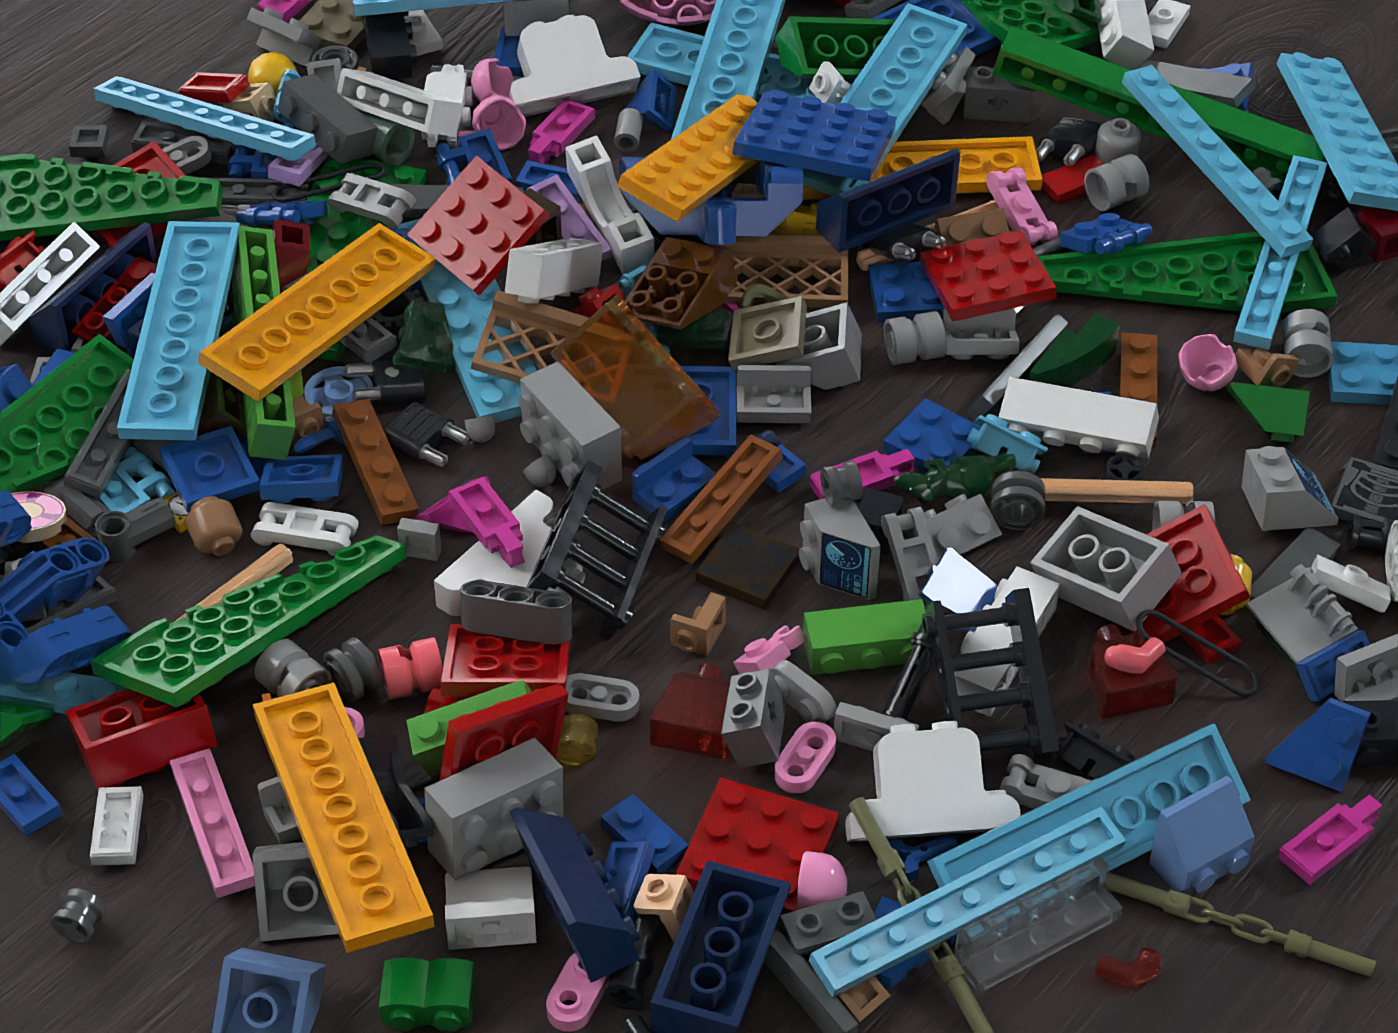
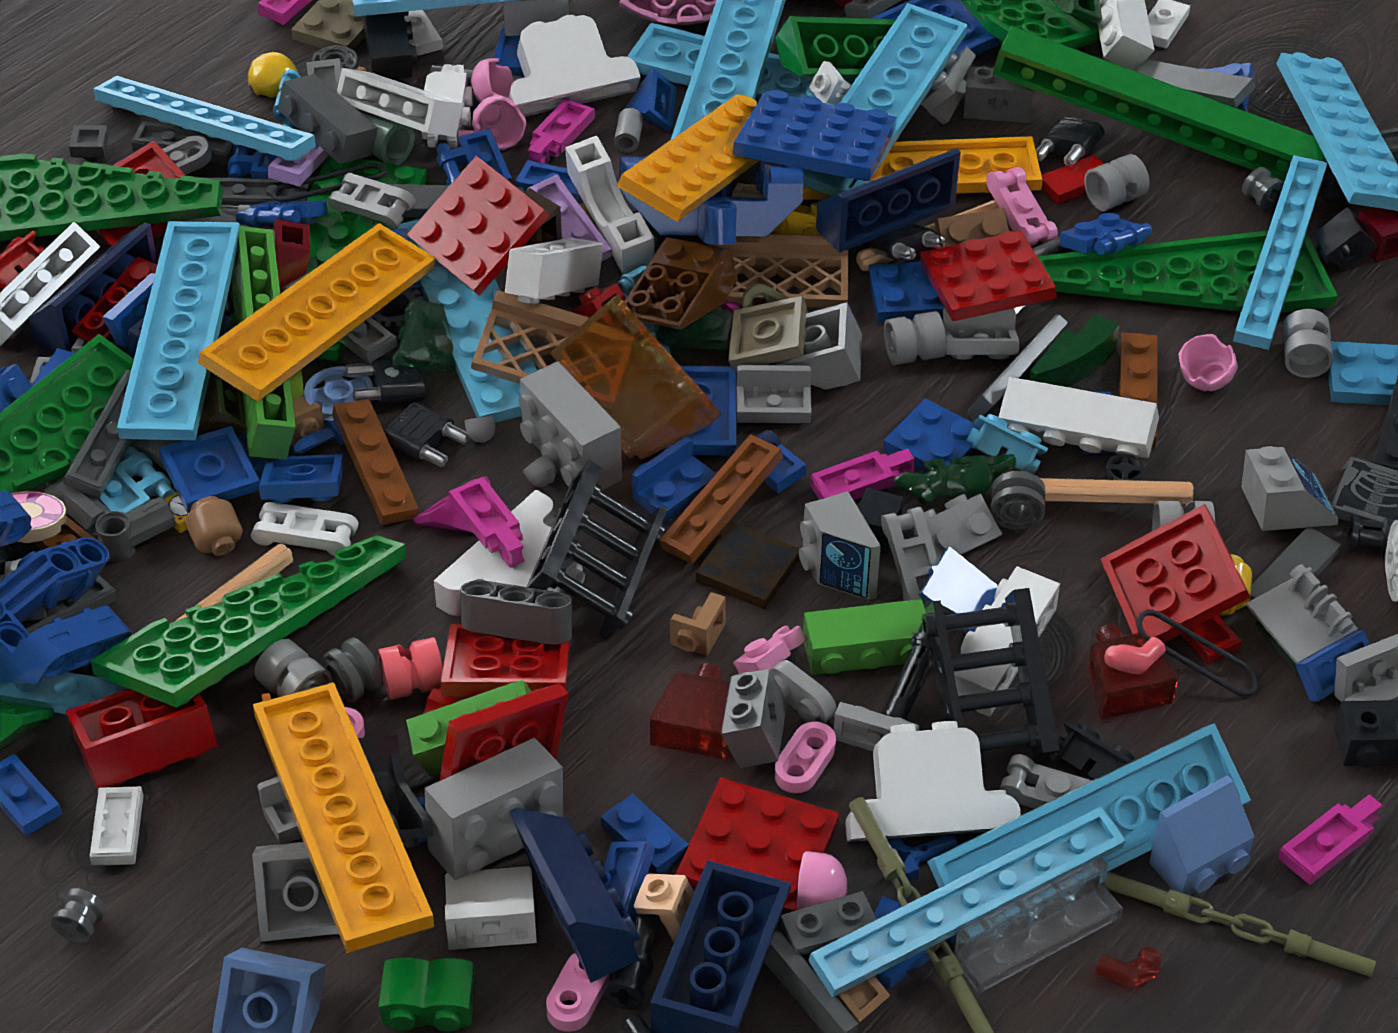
(213, 822): bright pink plate -> none
(215, 87): red tile -> none
(255, 100): tan bracket -> none
(286, 38): light grey bracket -> none
(420, 538): light grey plate -> none
(577, 740): clear yellow wheel -> none
(602, 697): light grey plate -> none
(841, 482): dark grey wheel -> none
(1107, 567): light grey brick -> none
(1117, 139): light grey head -> none
(1217, 161): medium azure plate -> none
(1266, 368): medium nougat bracket -> none
(1273, 408): green slope -> none
(1323, 745): blue wing -> none
(1352, 583): white plate -> none

